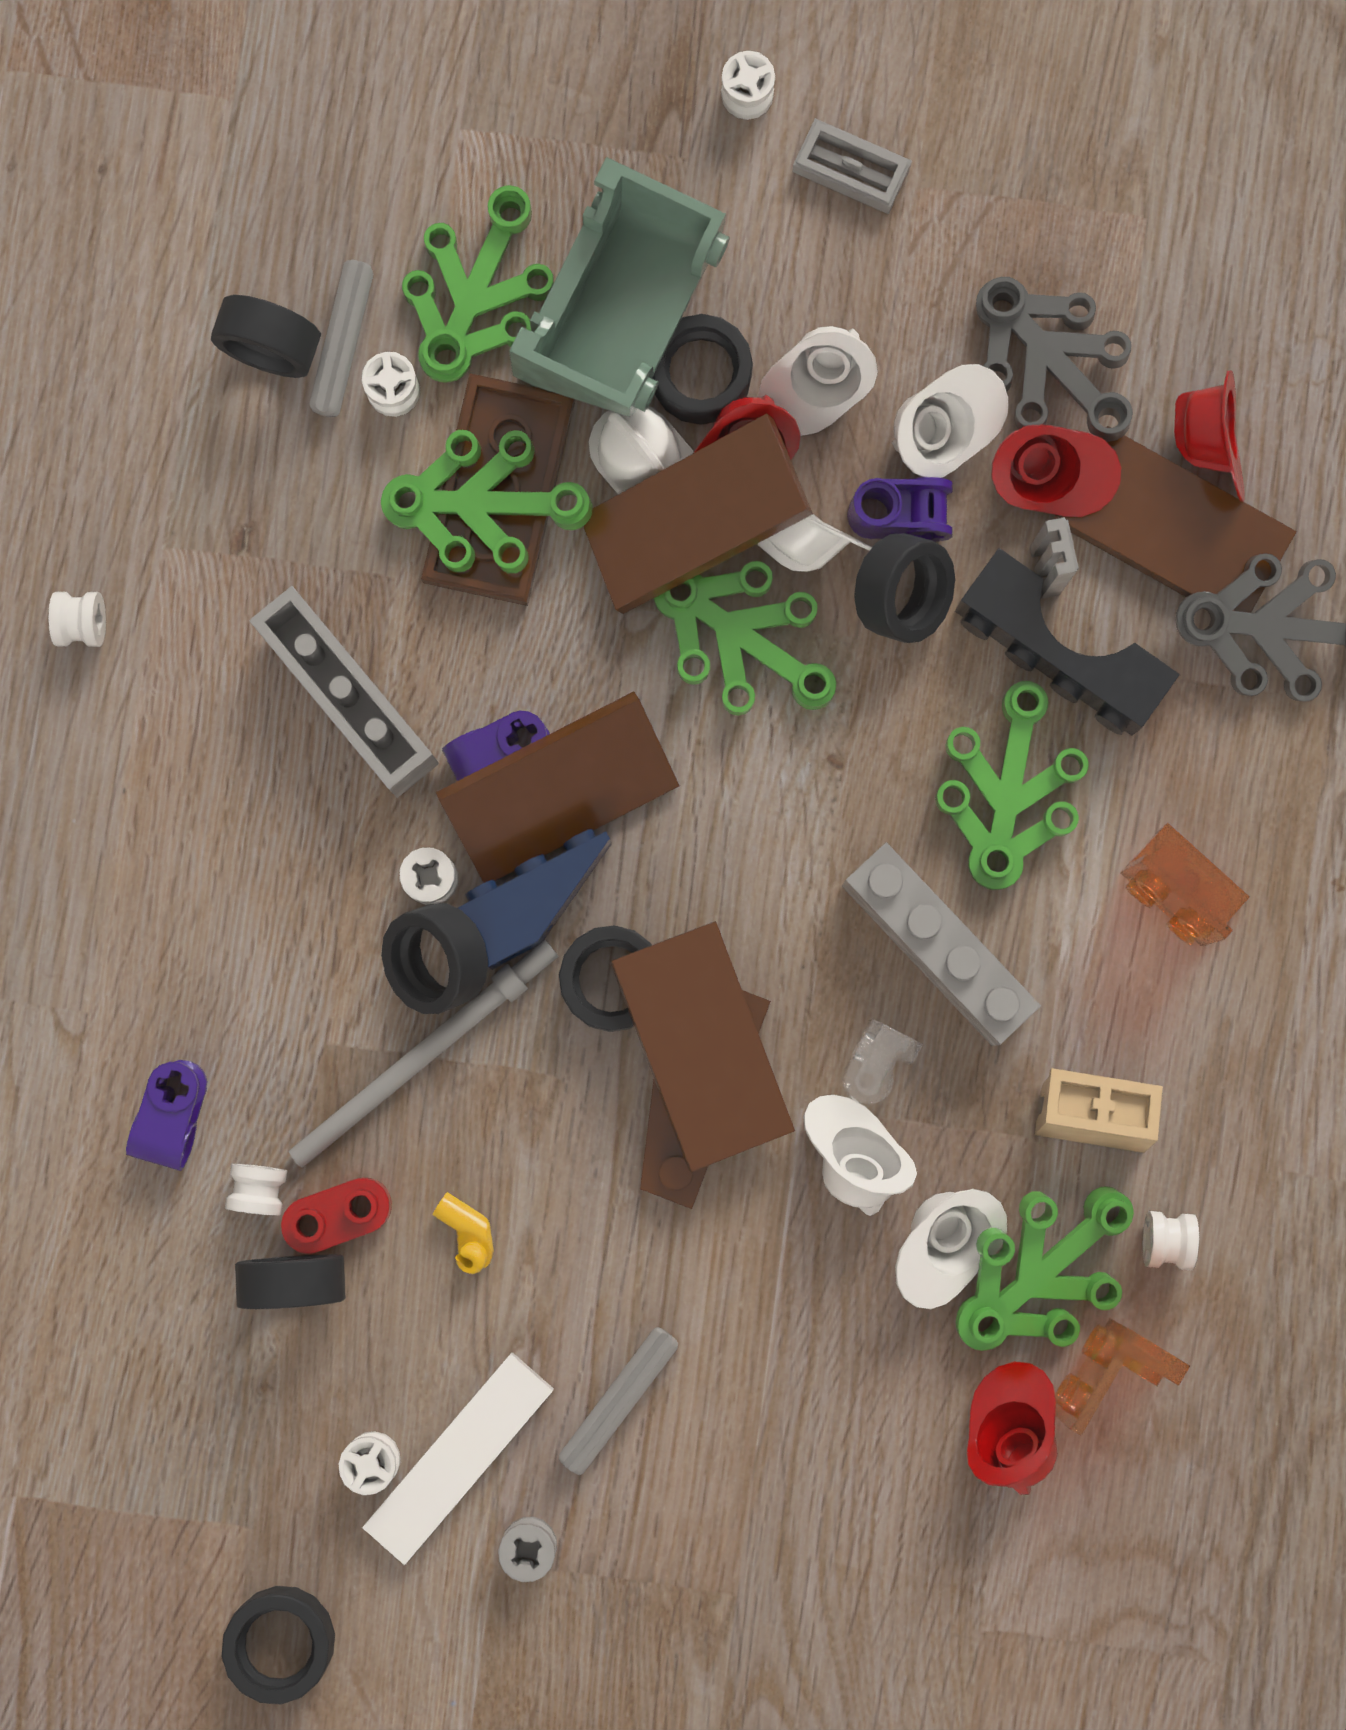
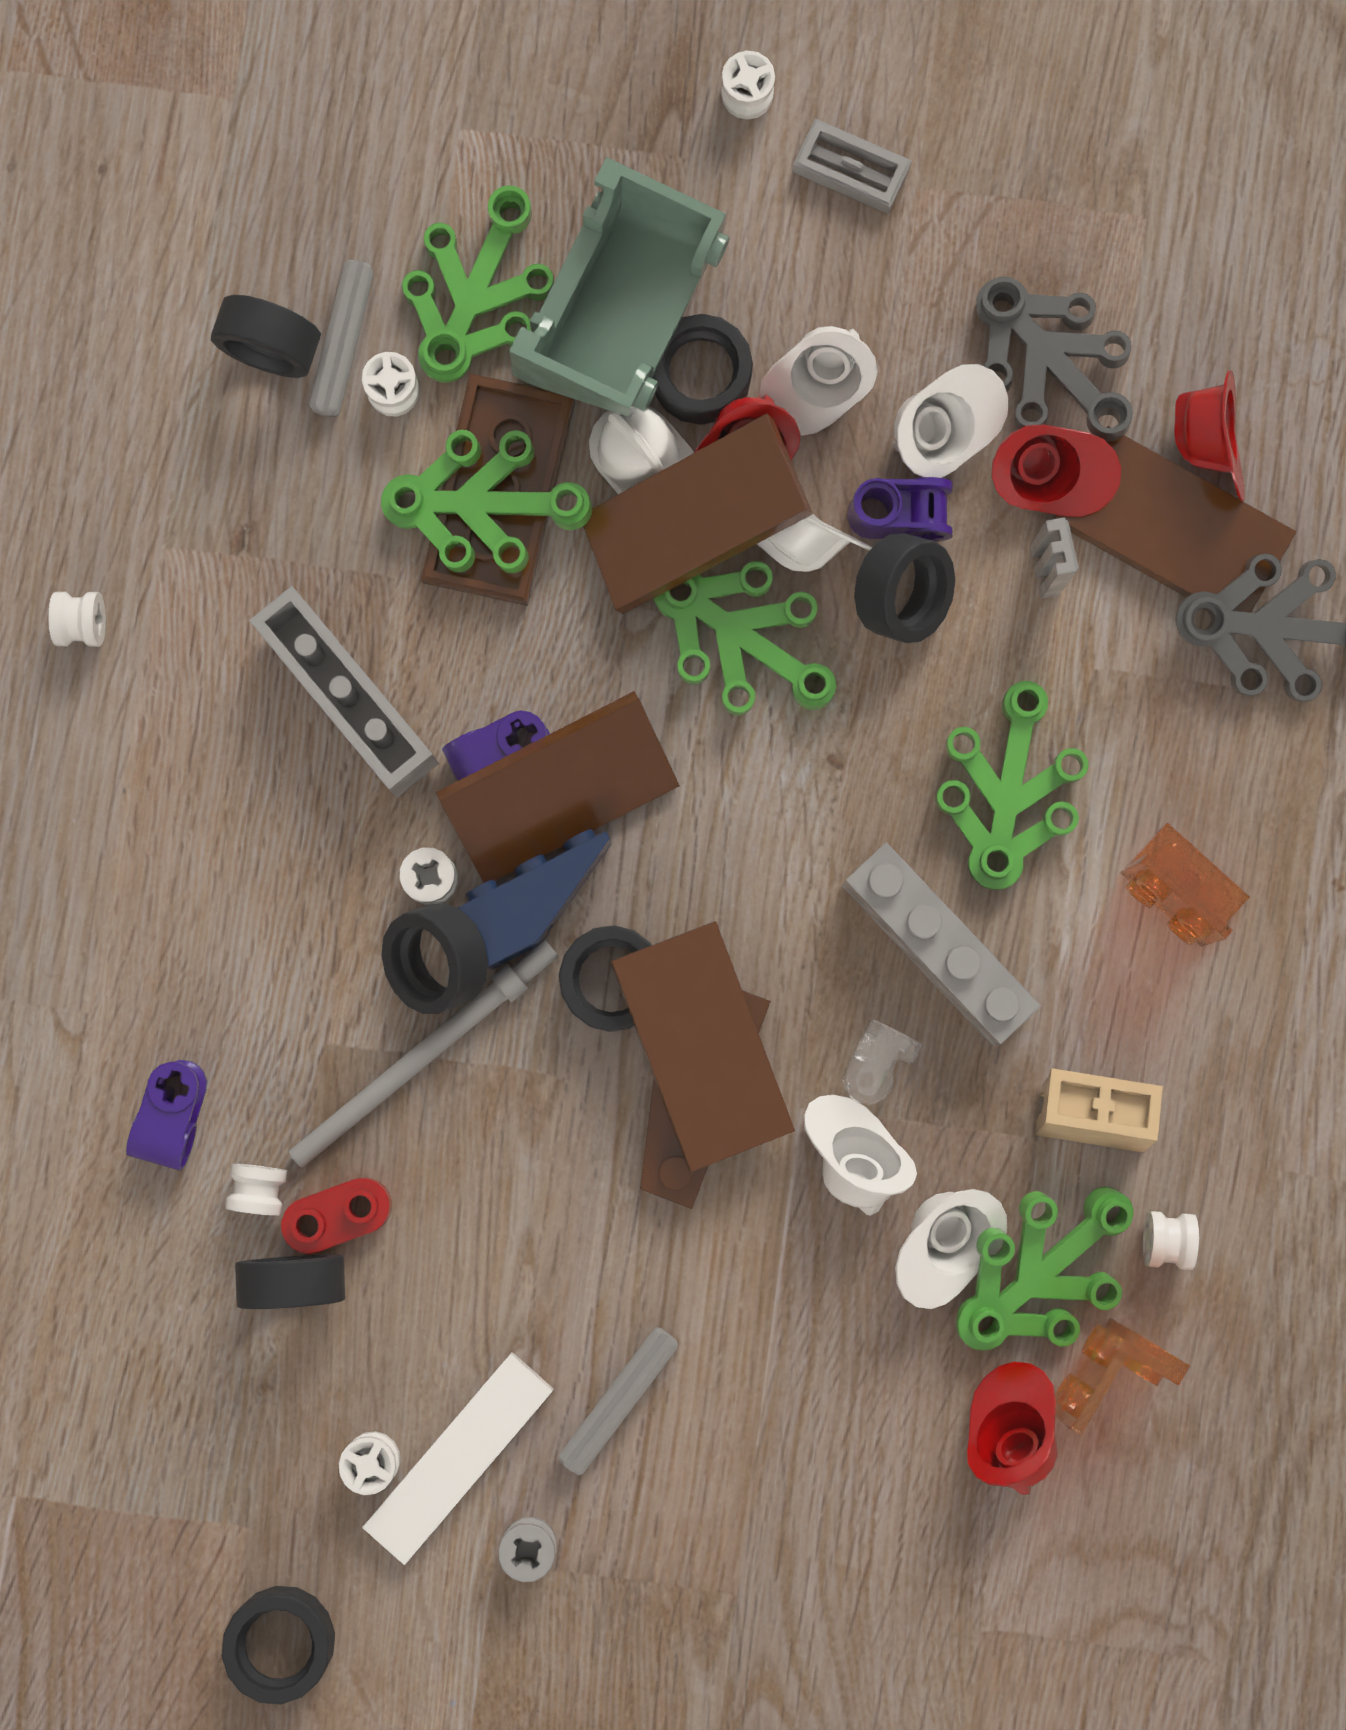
(472, 1231): yellow arm -> none
(1008, 608): black arch -> none

